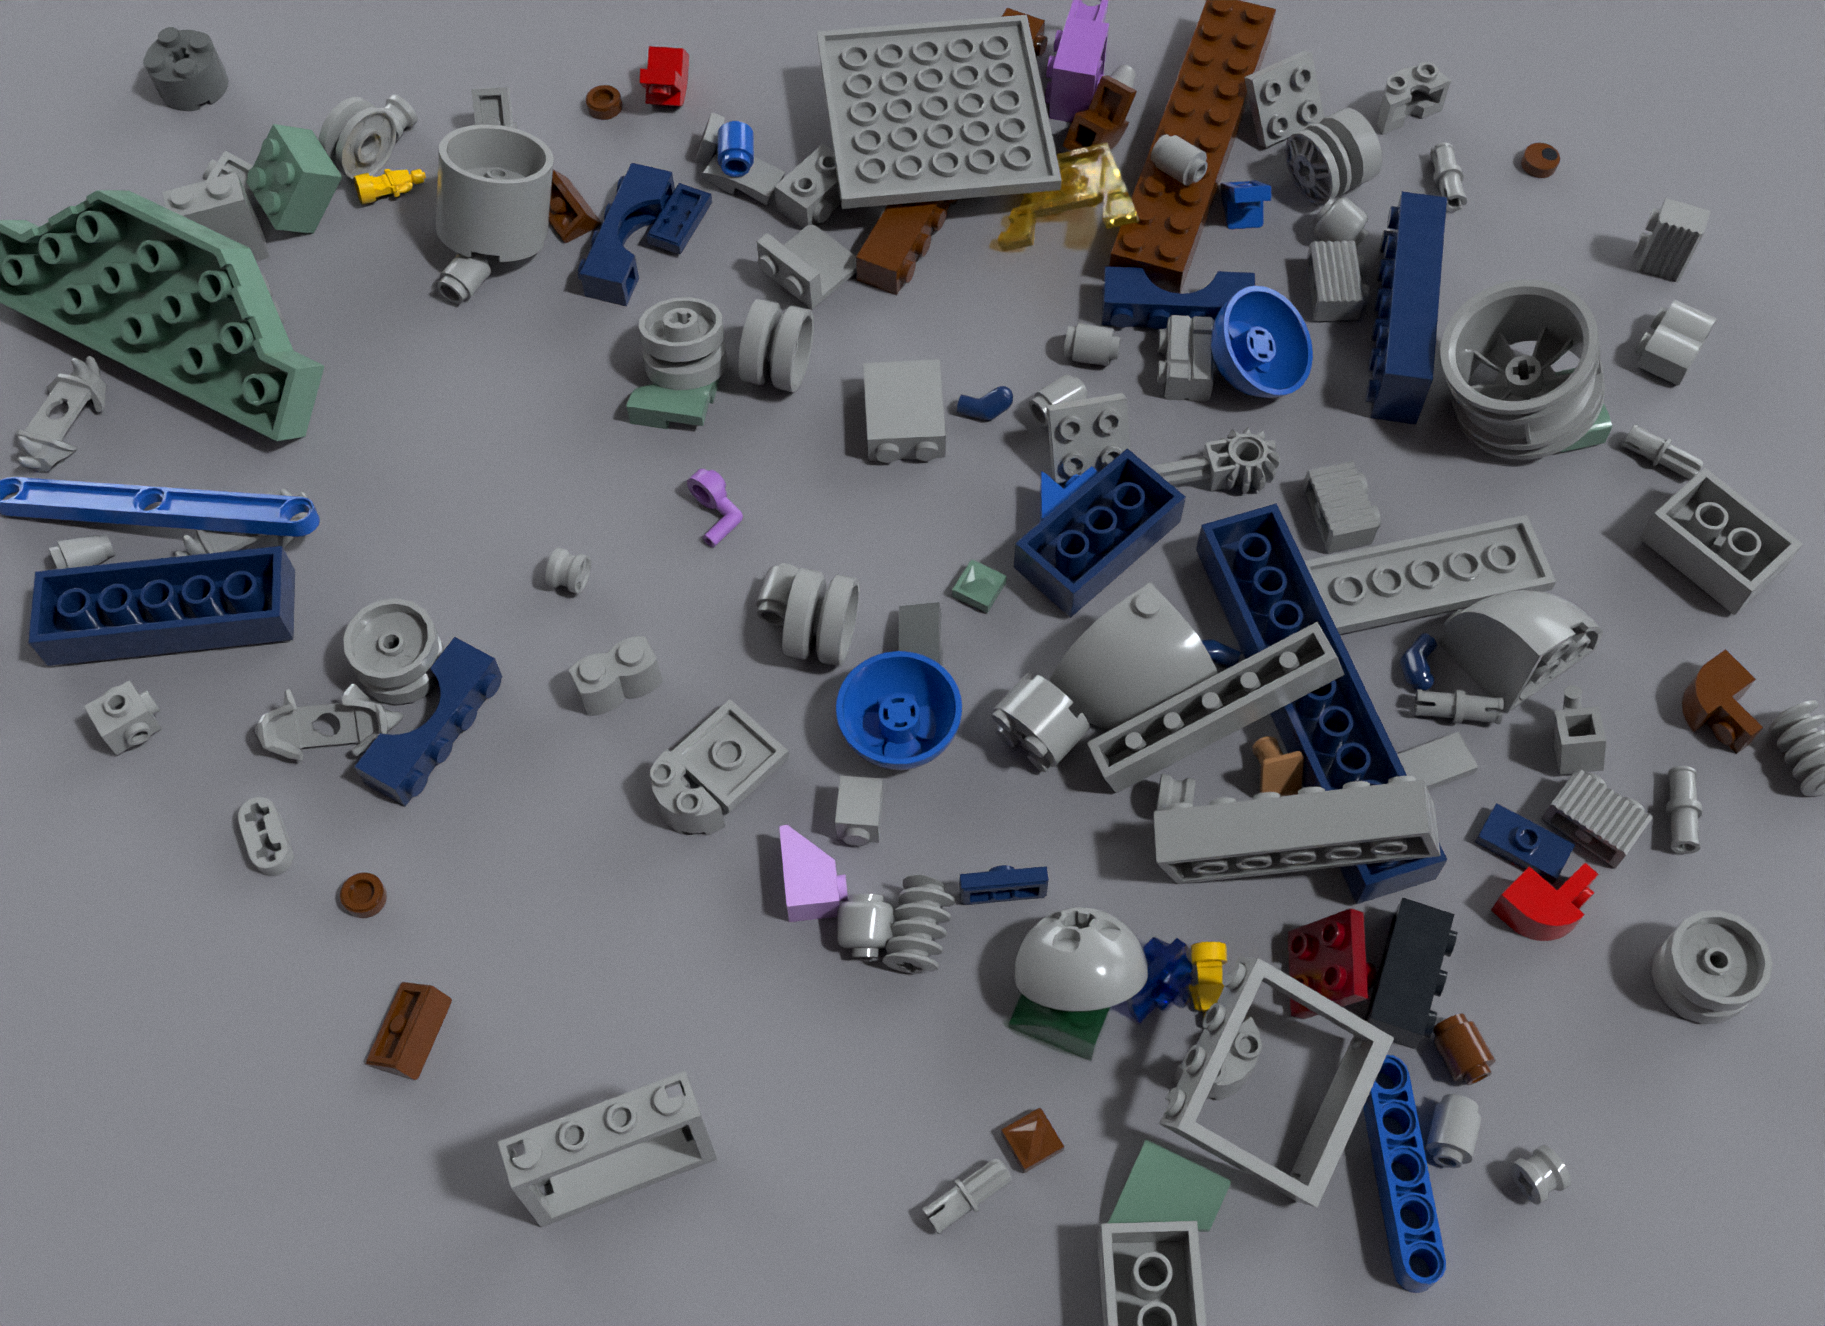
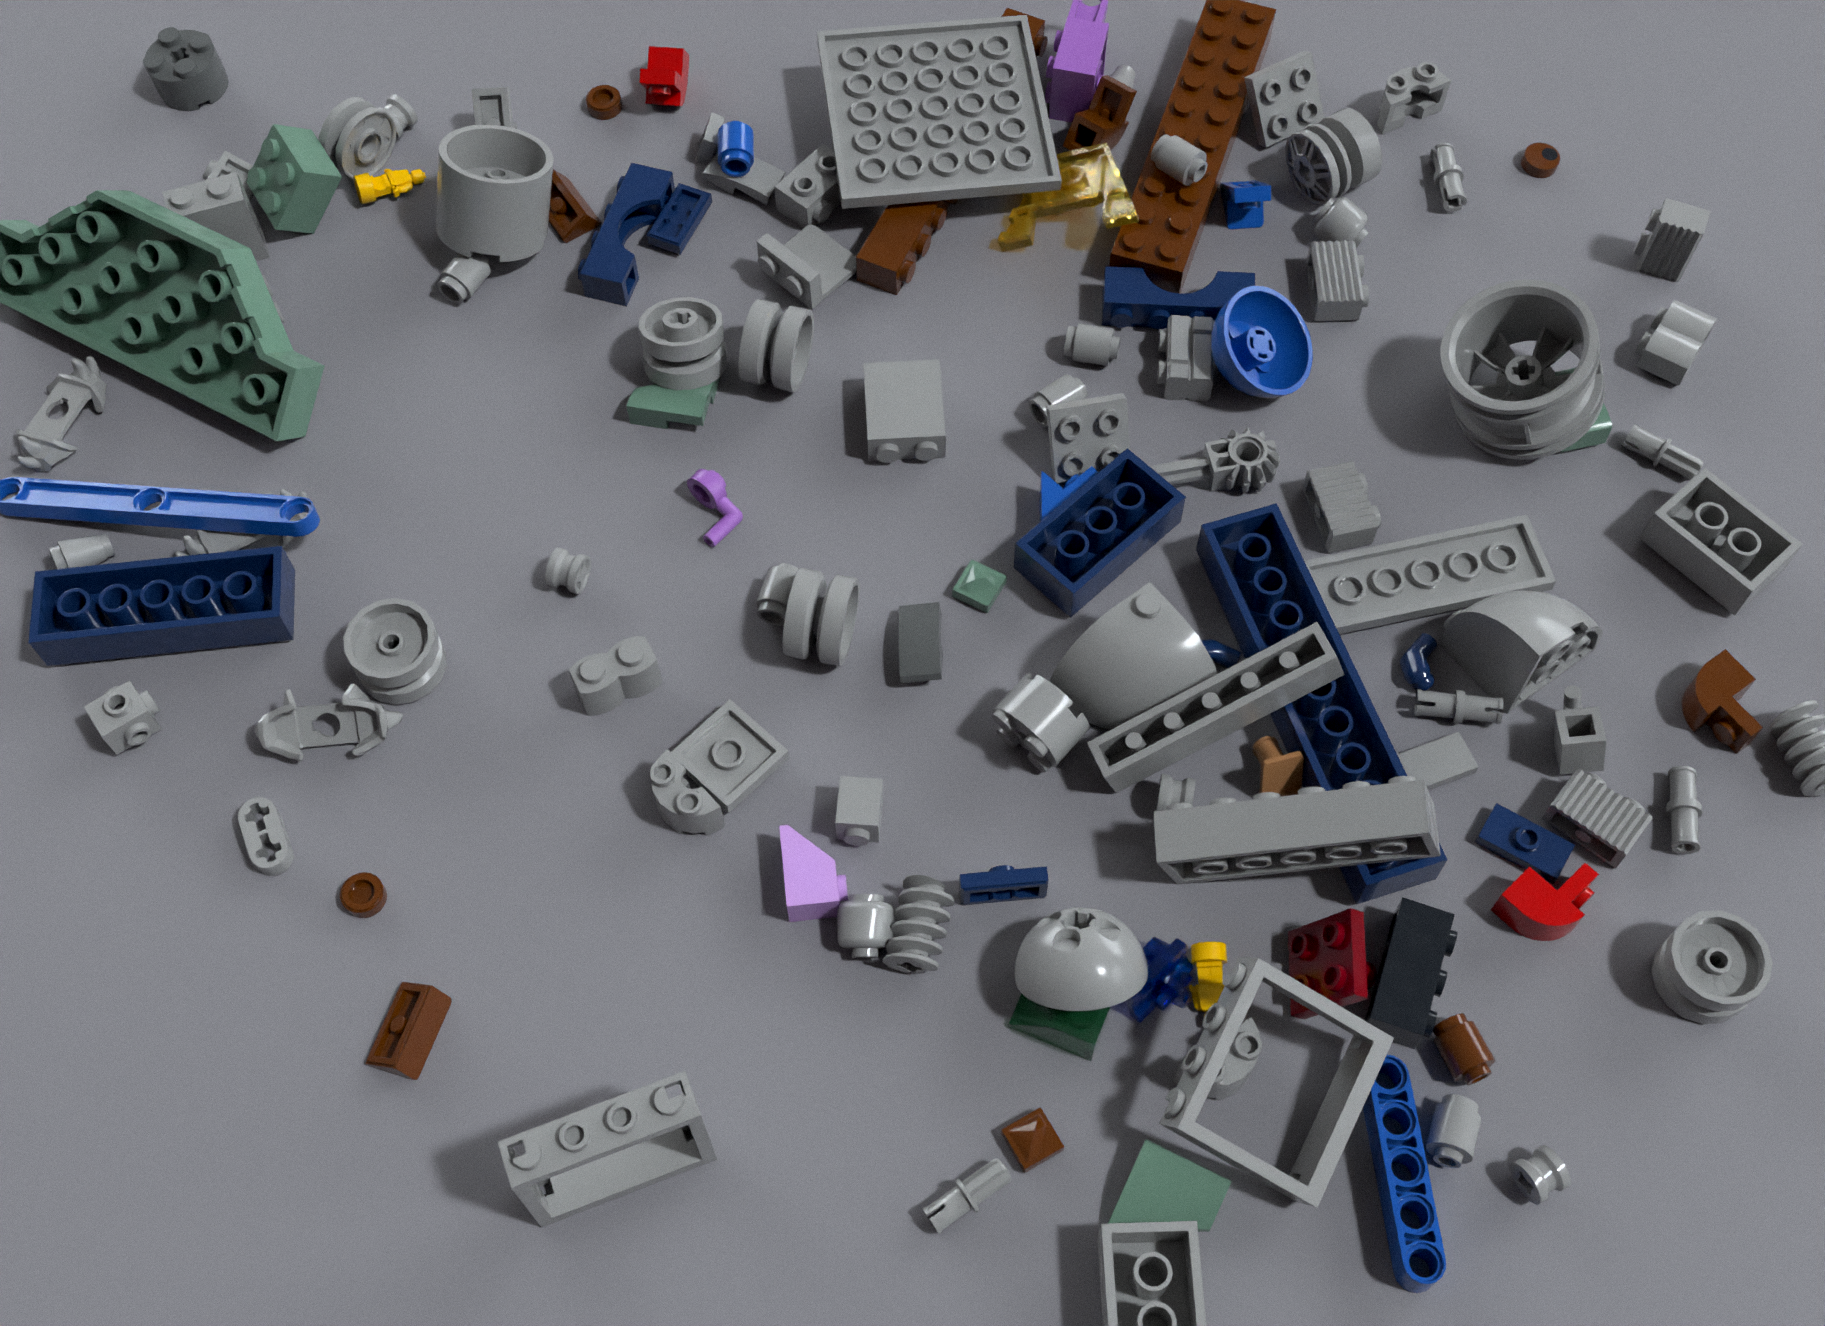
(402, 762): dark blue arch -> none
(898, 692): blue piece -> none
(988, 406): dark blue arm -> none
(1407, 308): dark blue brick -> none

